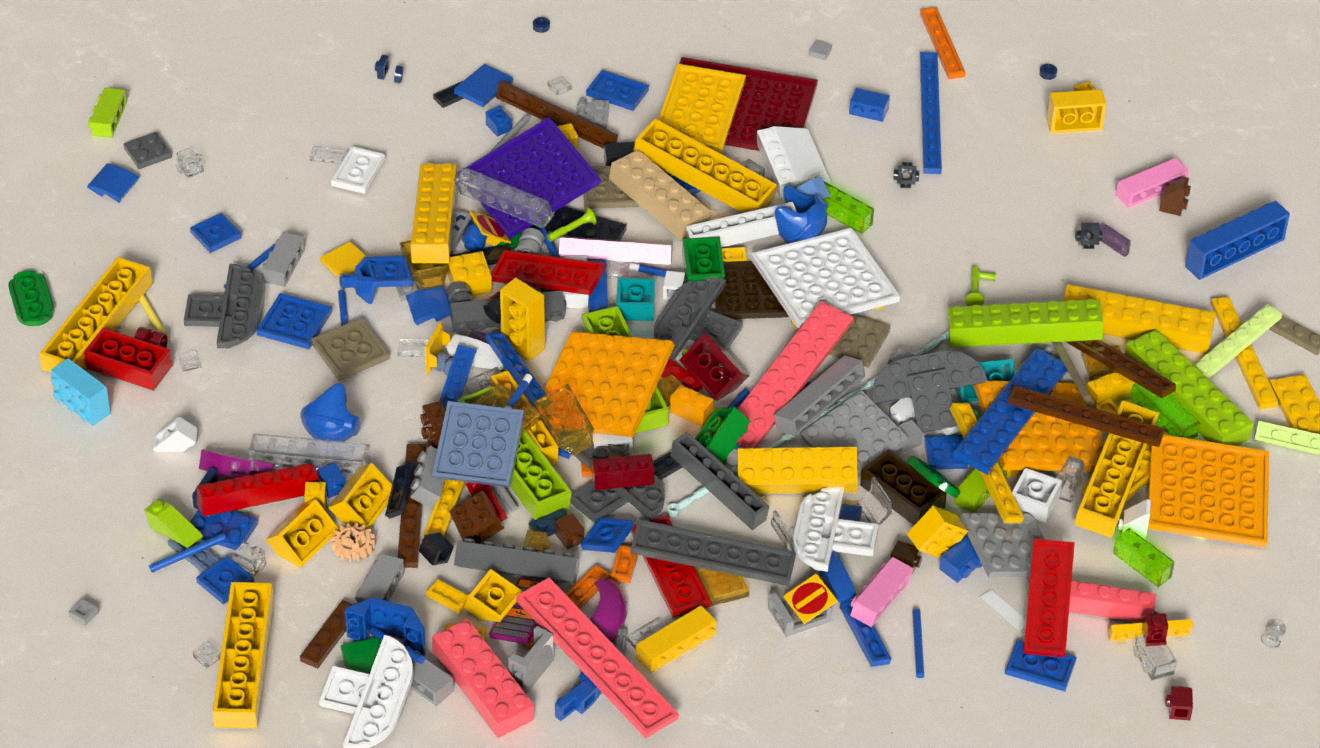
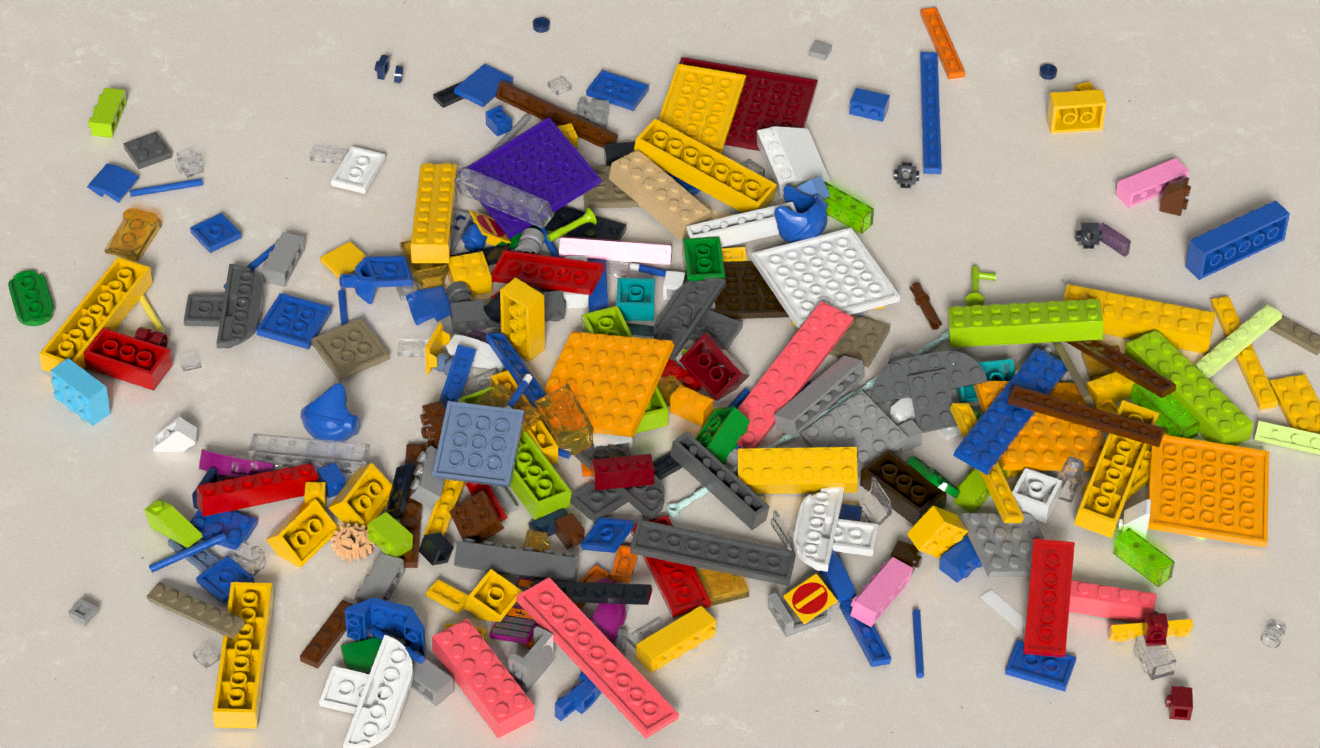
(134, 234): none -> clear yellow slope
(165, 187): none -> blue bar
(196, 610): none -> dark tan plate
(390, 535): none -> lime brick
(605, 592): none -> black plate
(641, 329): none -> black sticker
(923, 301): none -> reddish brown pin
(941, 450): blue plate -> none

